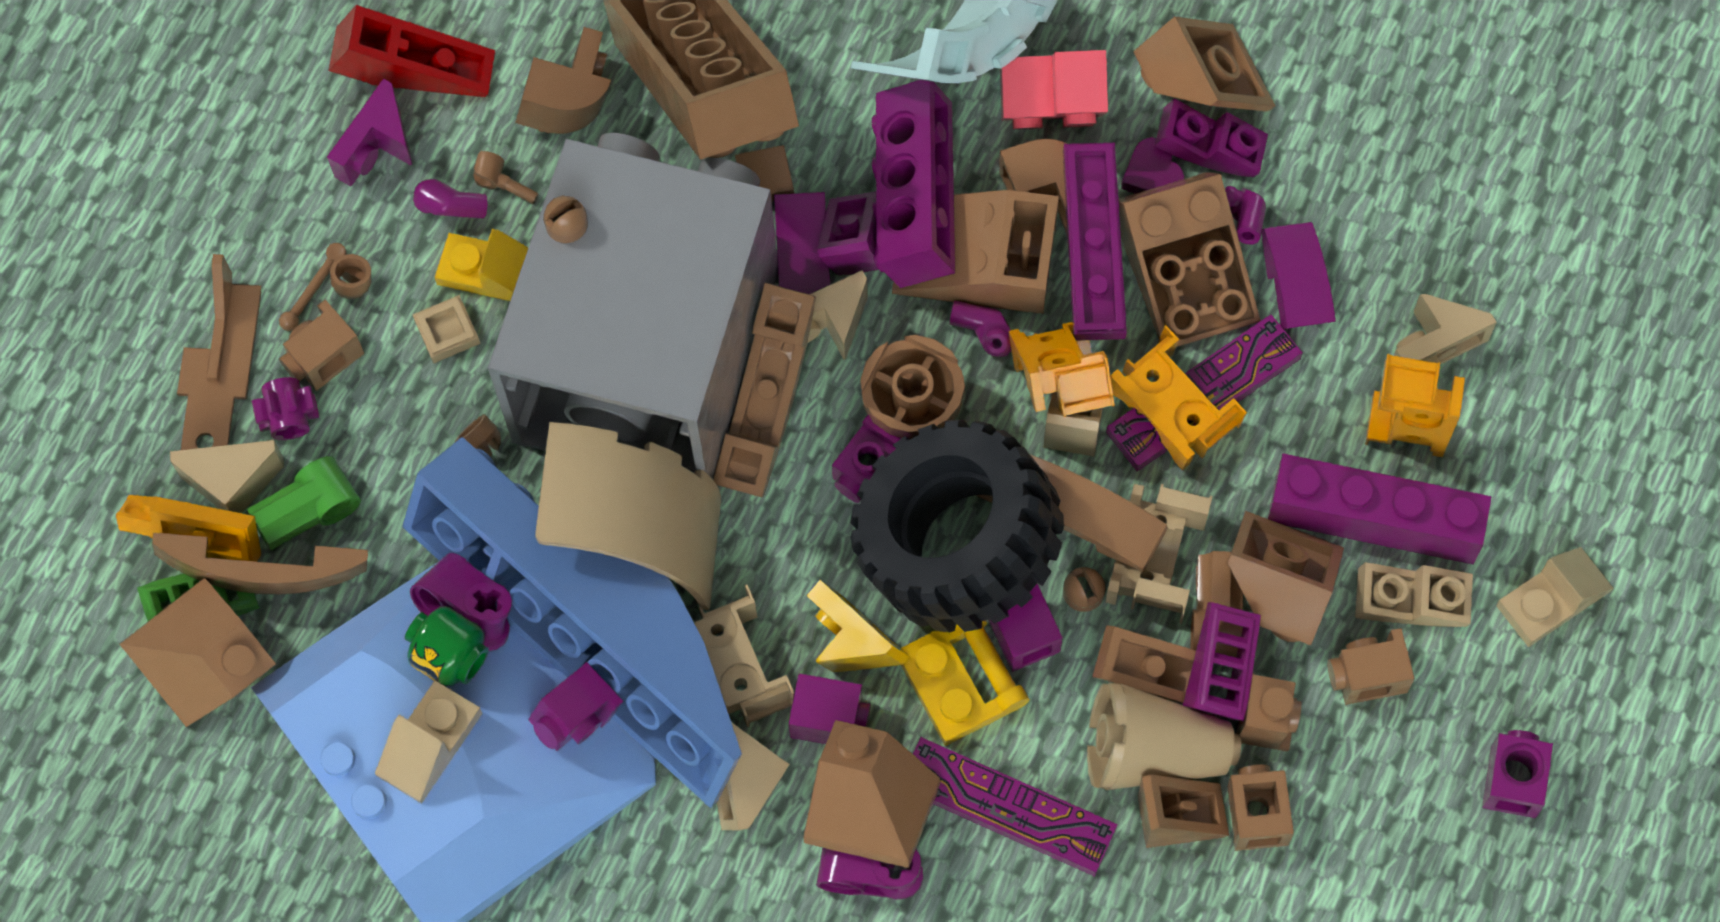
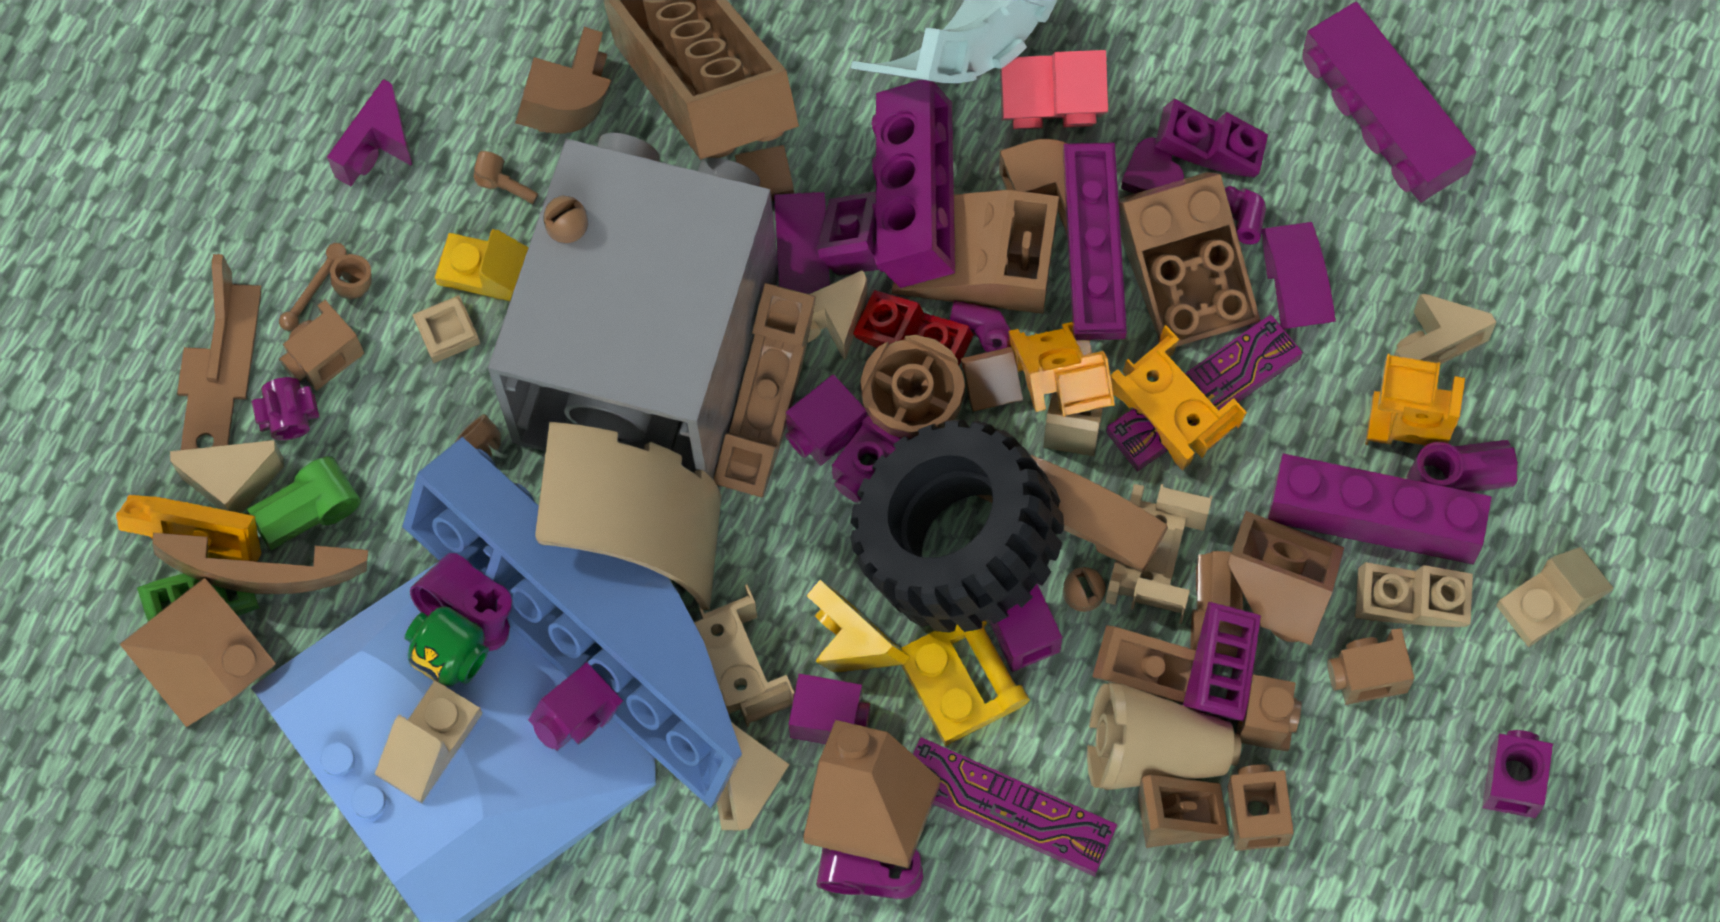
(409, 56): red slope -> none
(442, 200): magenta arm -> none
(824, 421): none -> magenta brick
(893, 318): none -> red slope
(992, 379): none -> medium nougat tile
(1202, 65): medium nougat slope -> none
(1387, 102): none -> magenta brick
(1468, 466): none -> magenta piece

